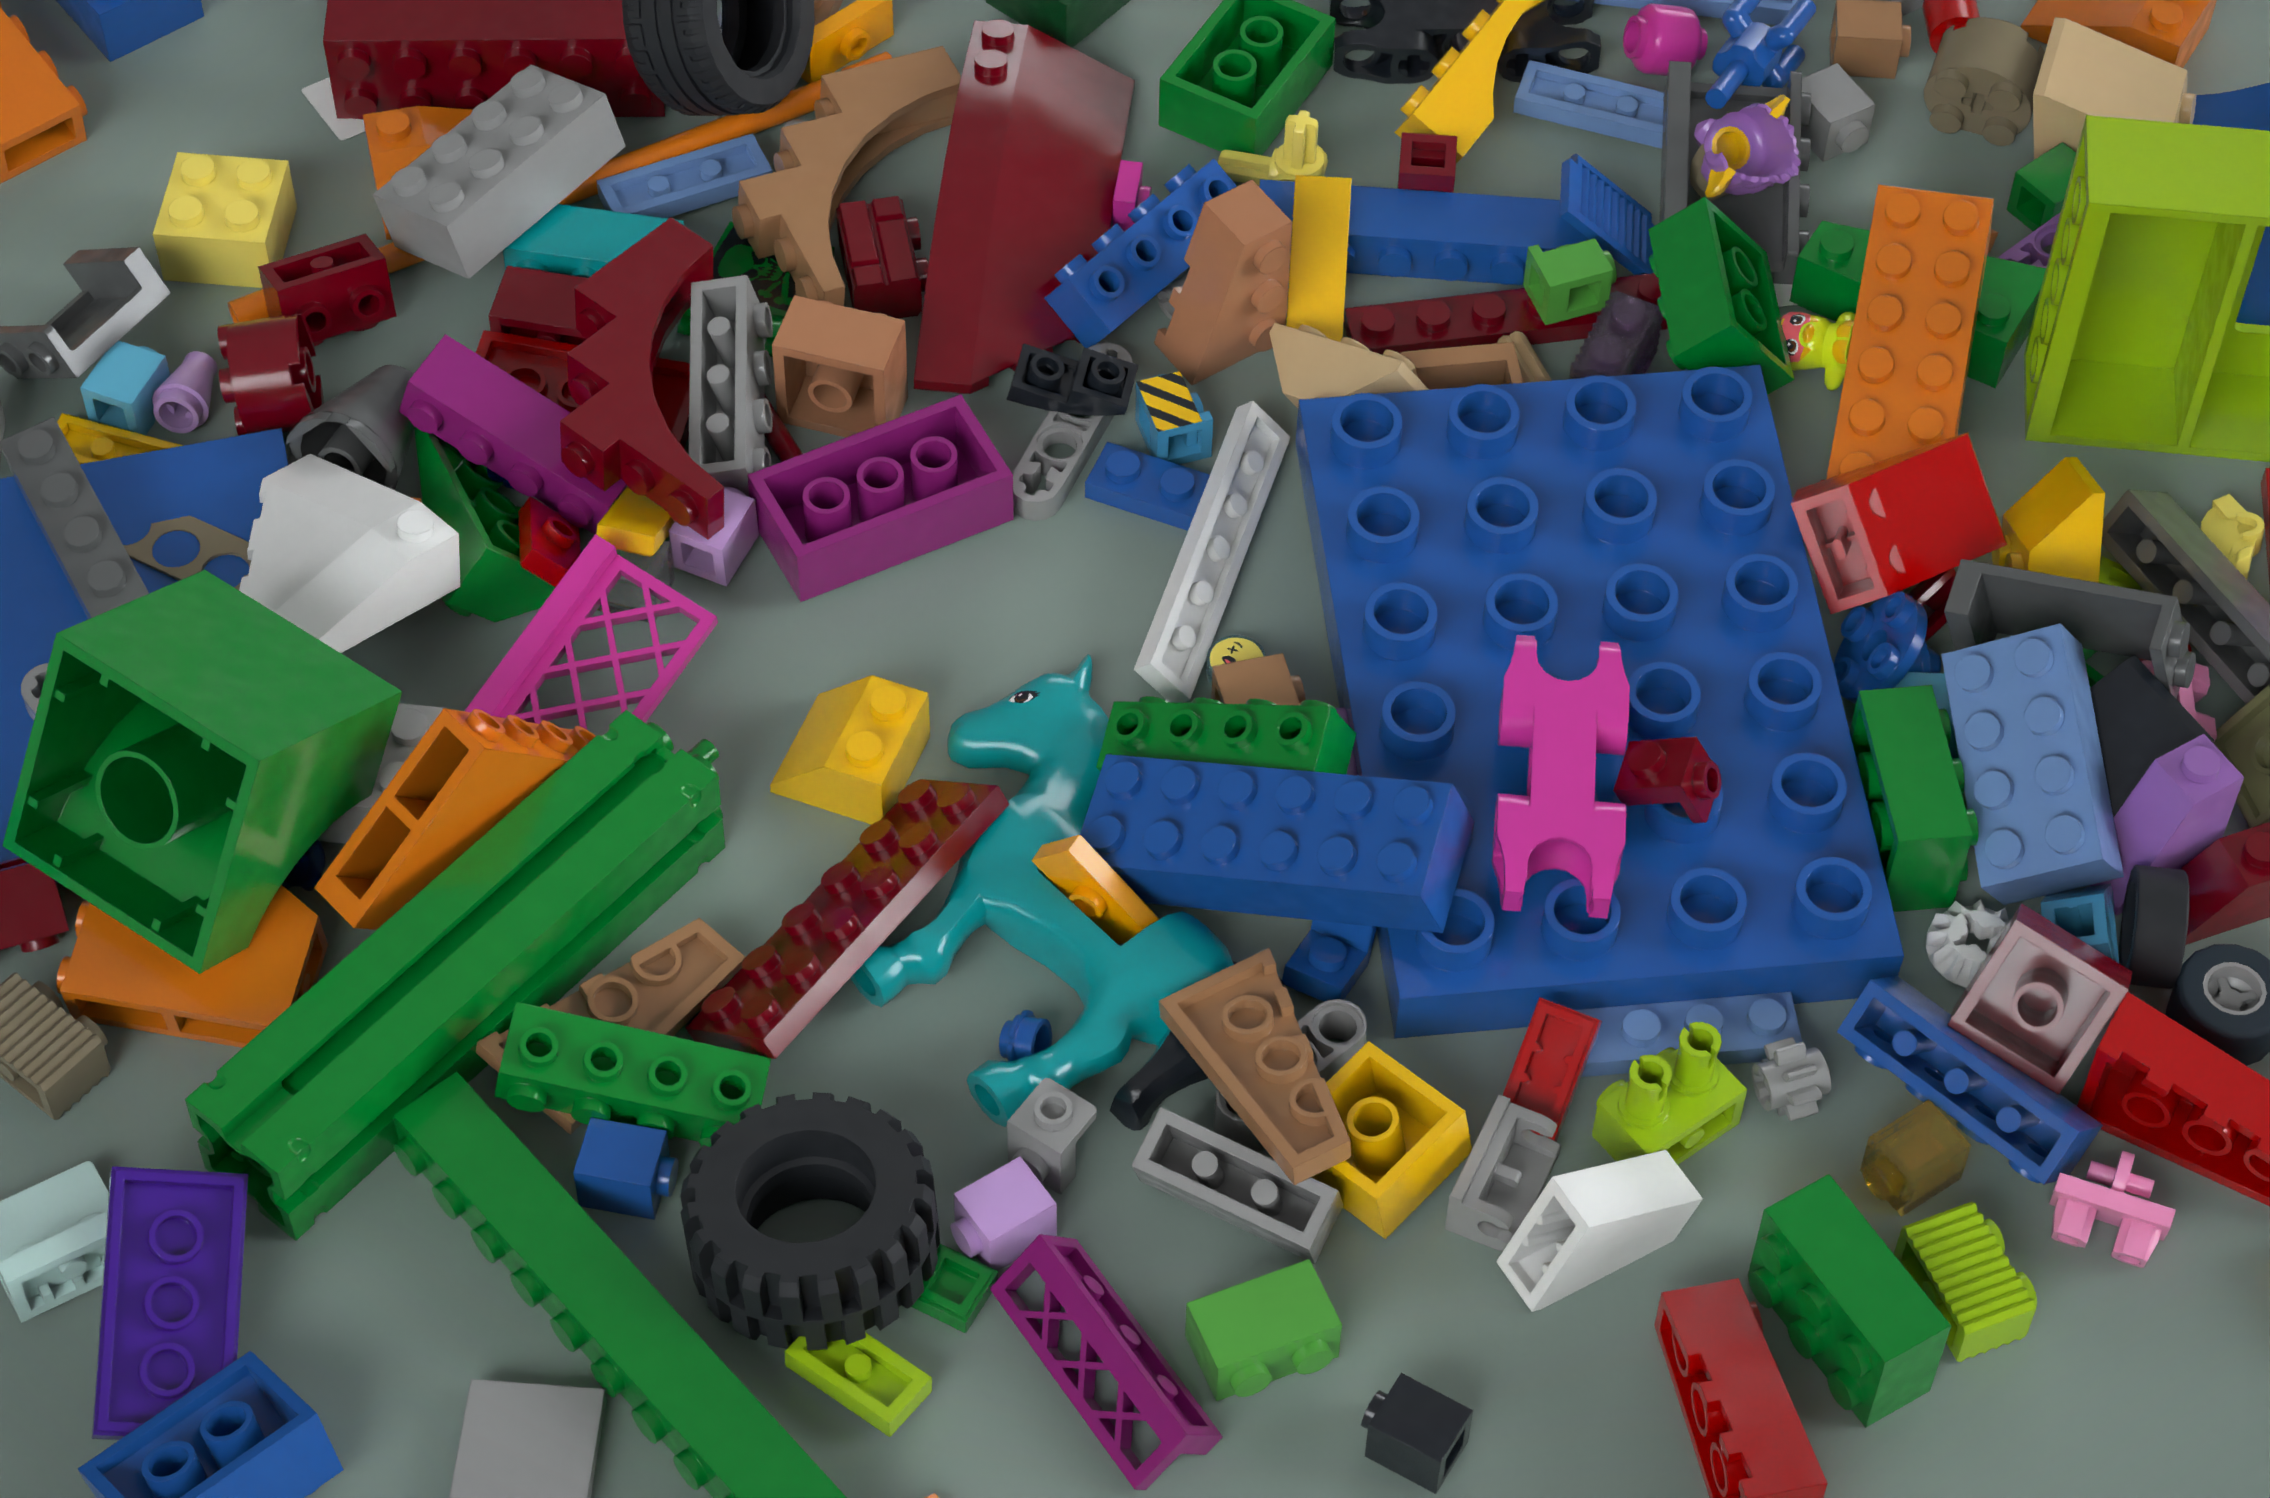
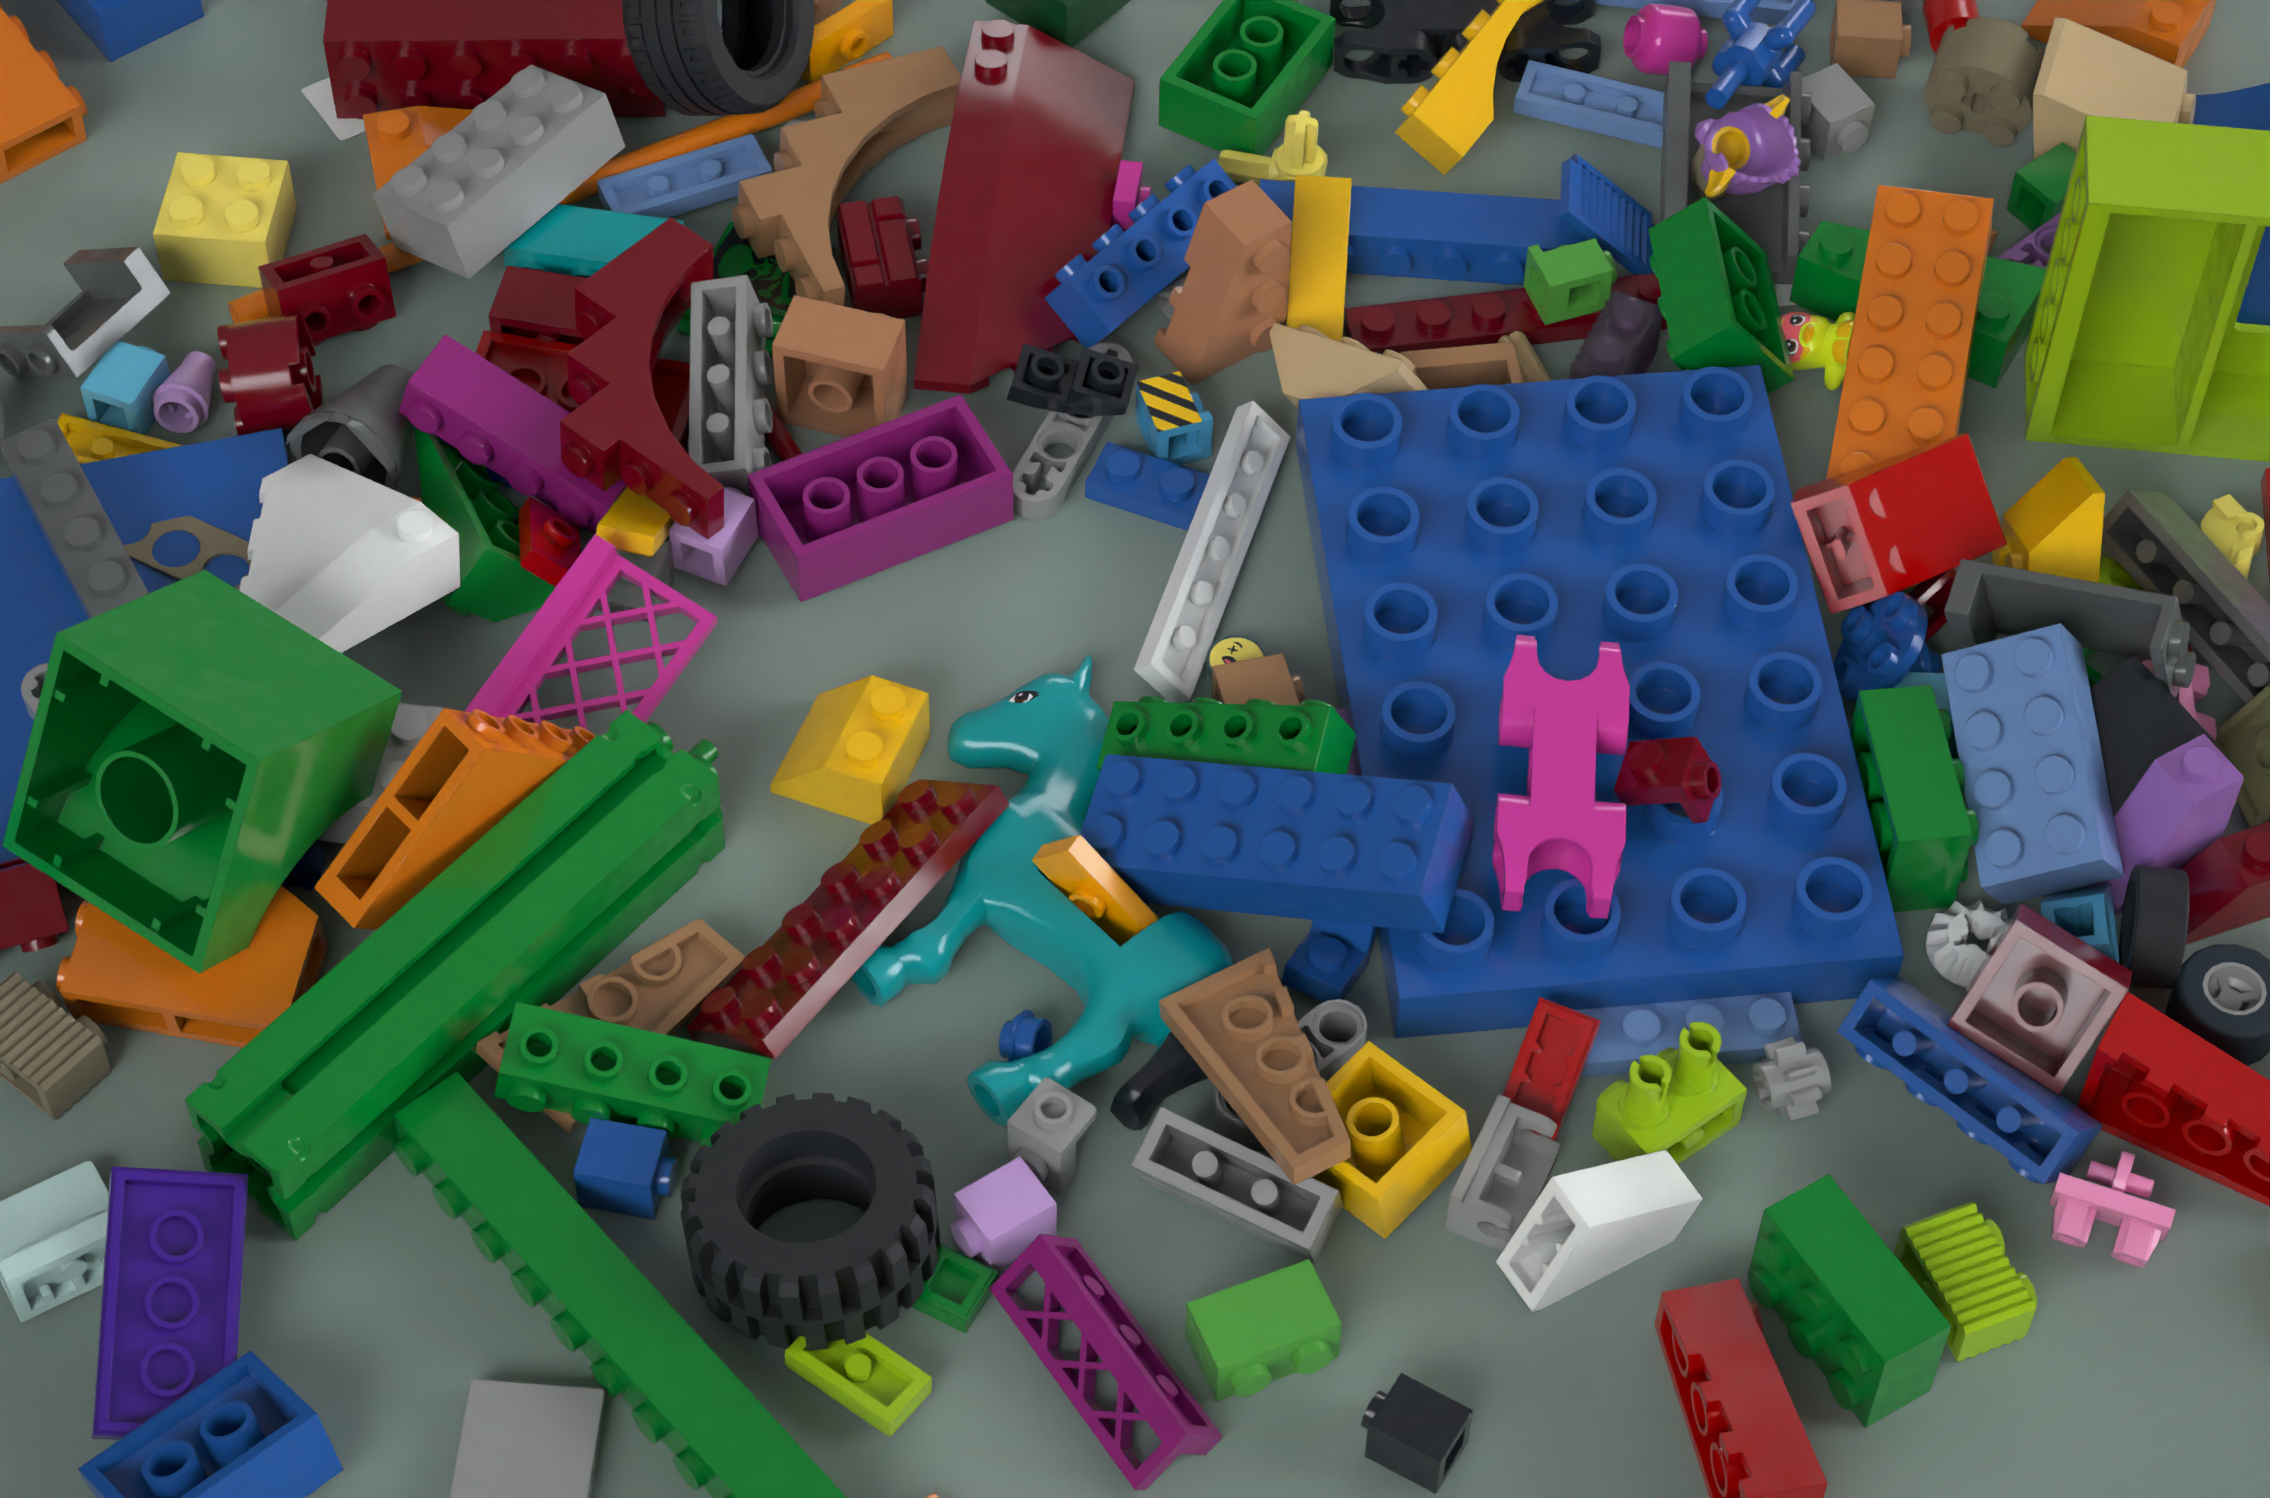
(1427, 162): dark red brick -> none
(1914, 1158): clear yellow brick -> none

